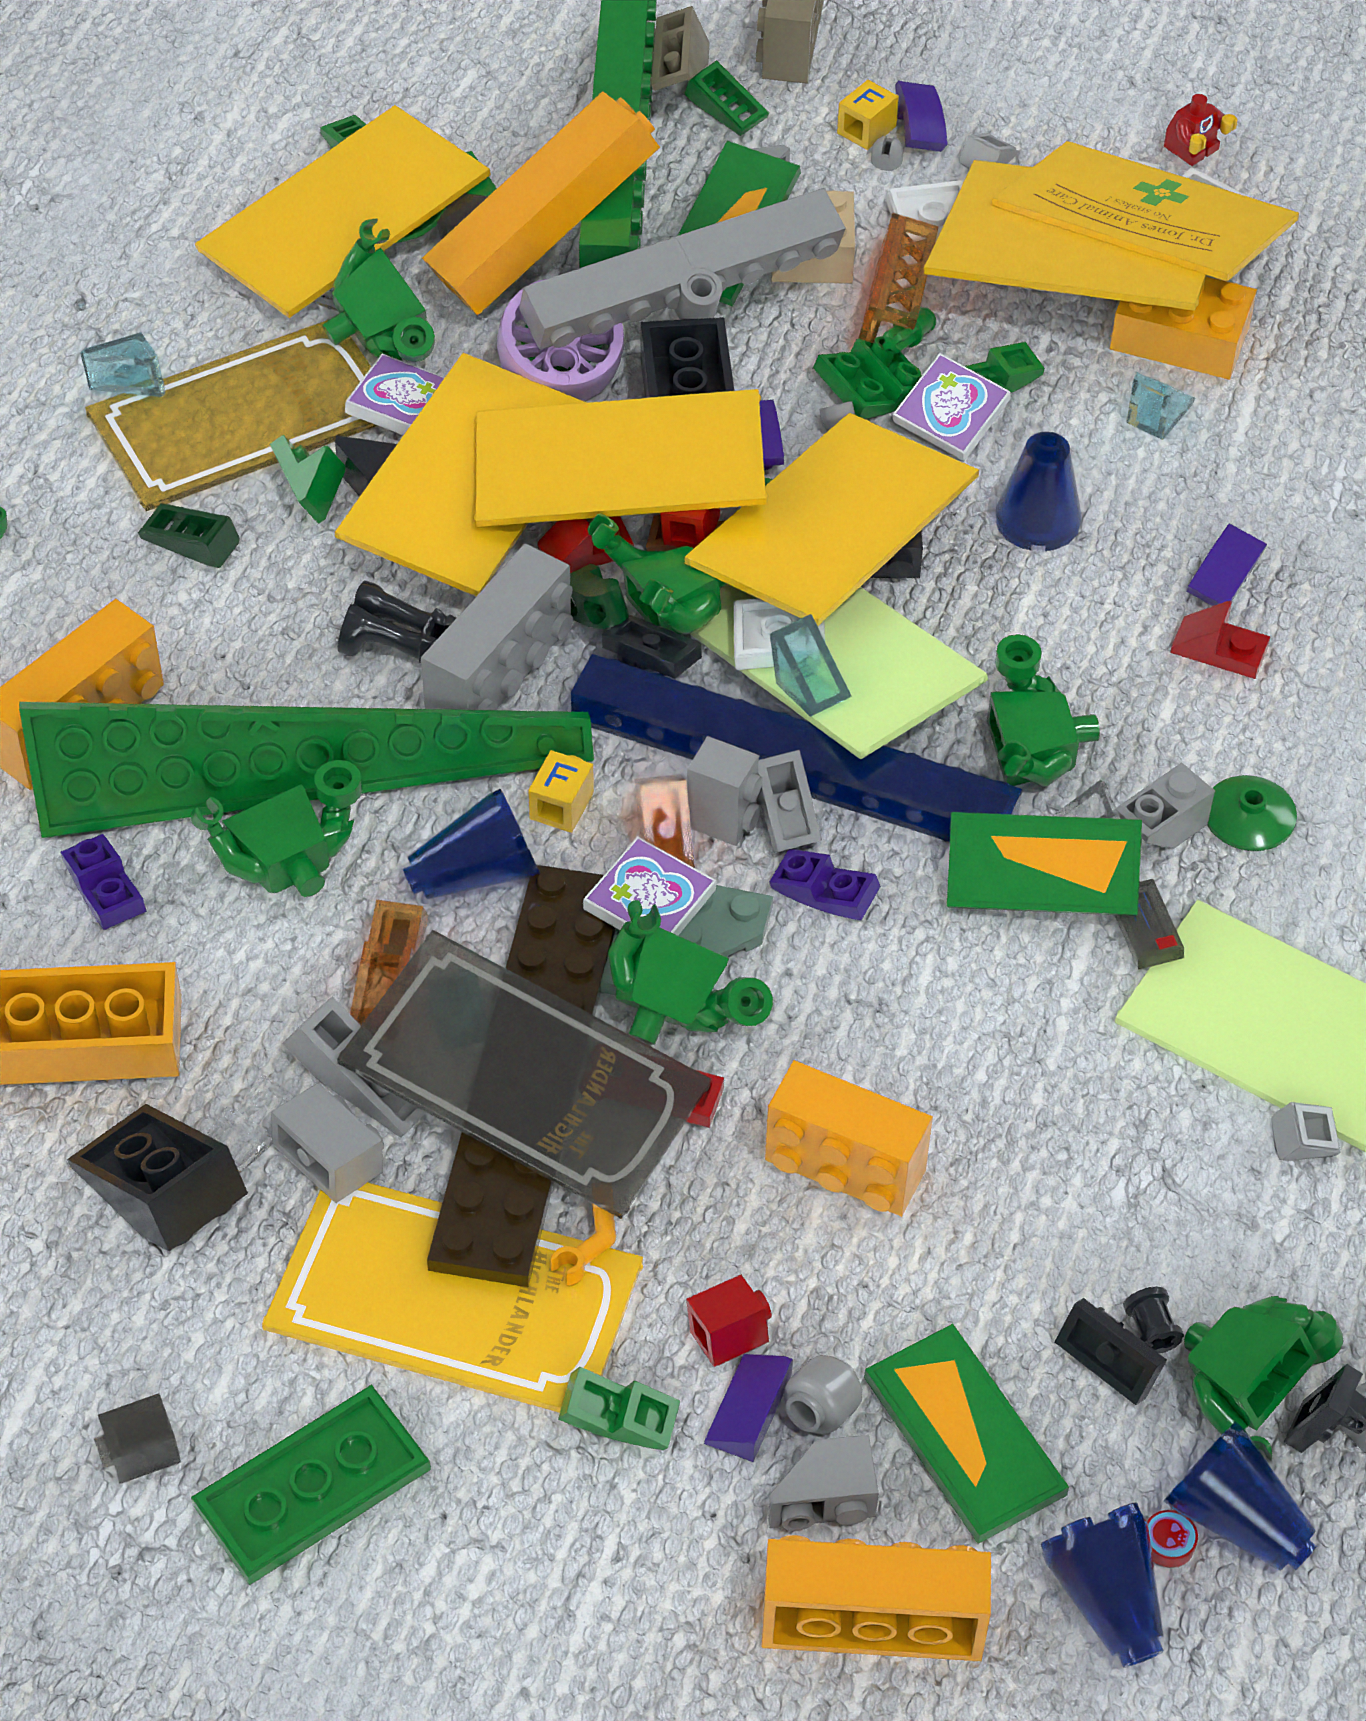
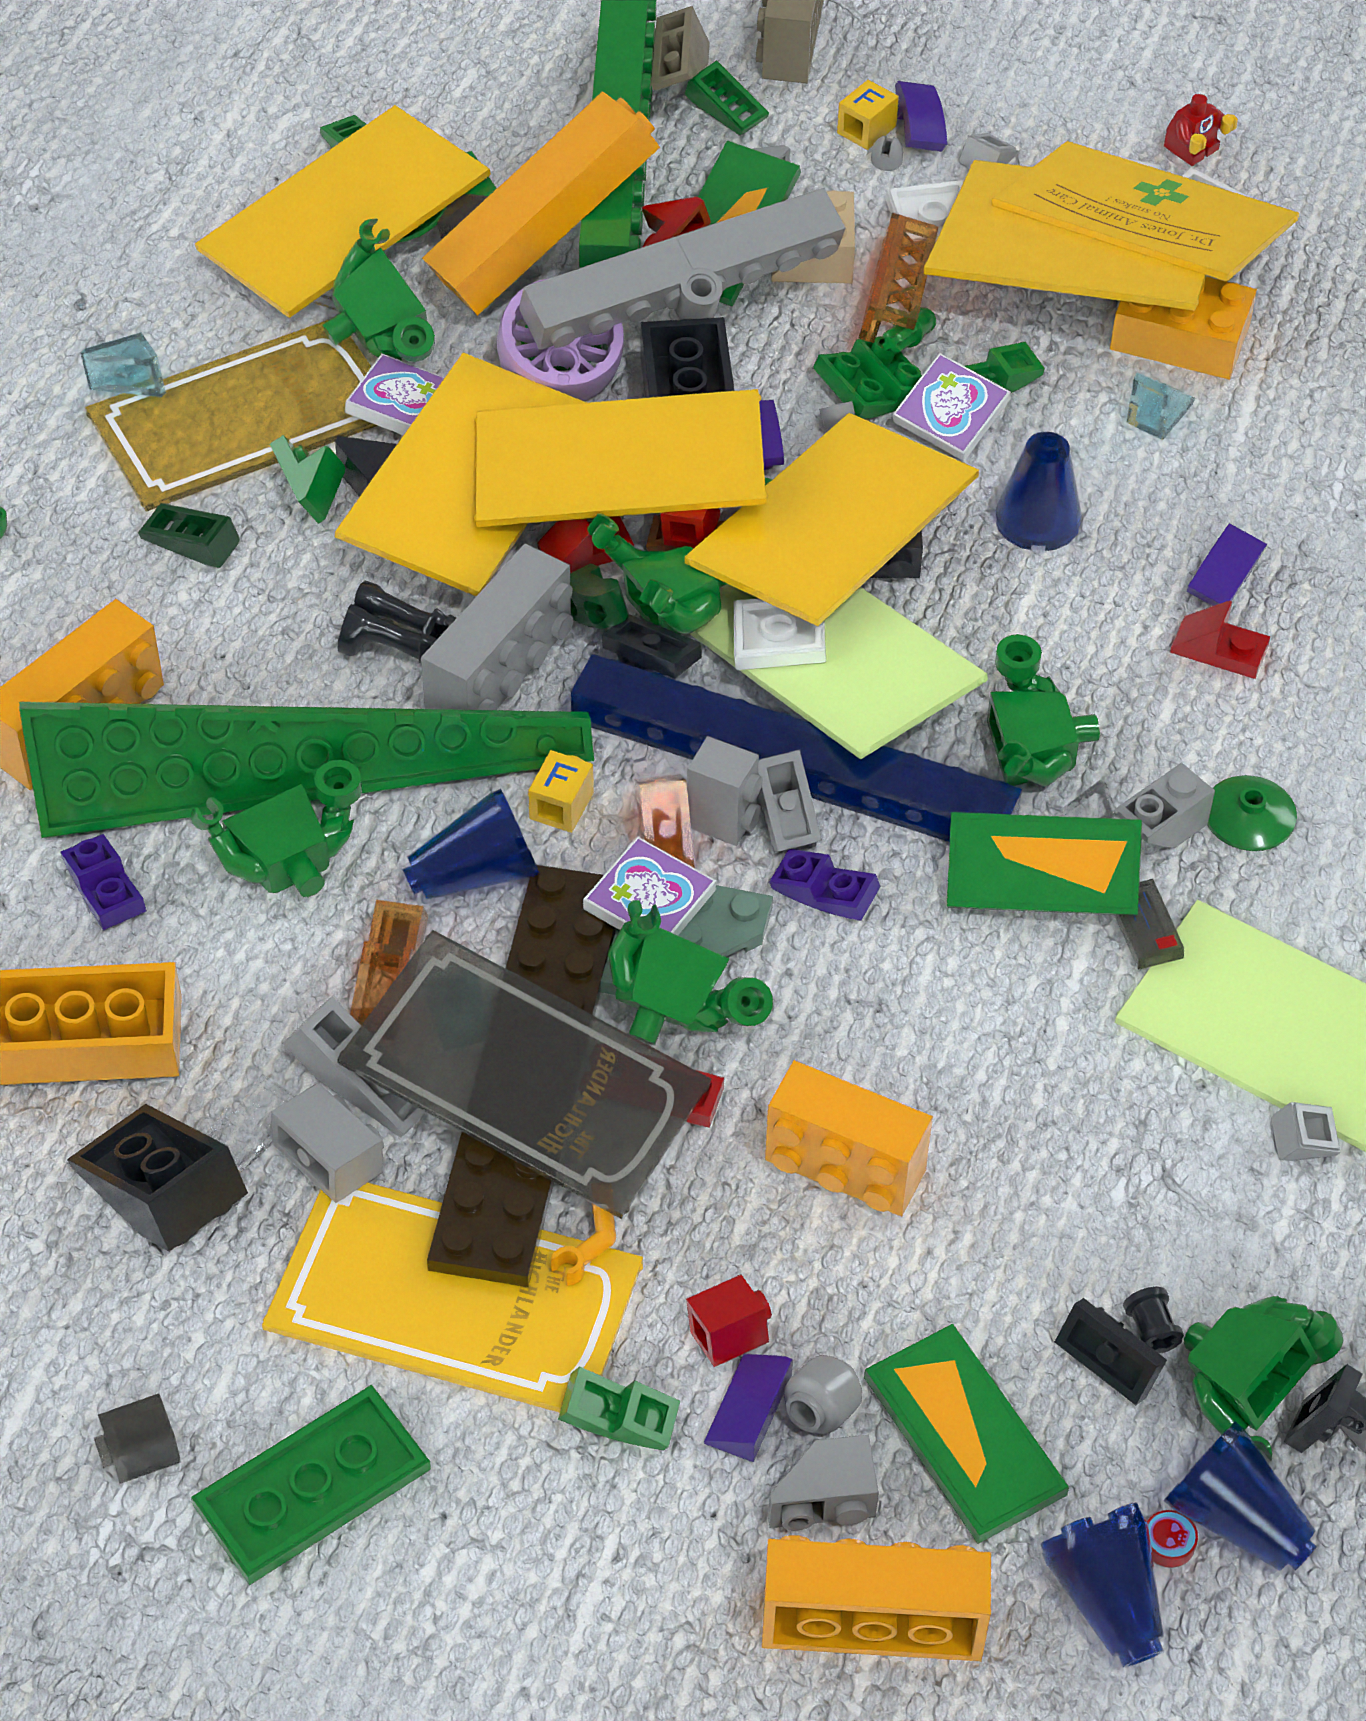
(674, 218): none -> red slope
(806, 667): clear light blue slope -> none

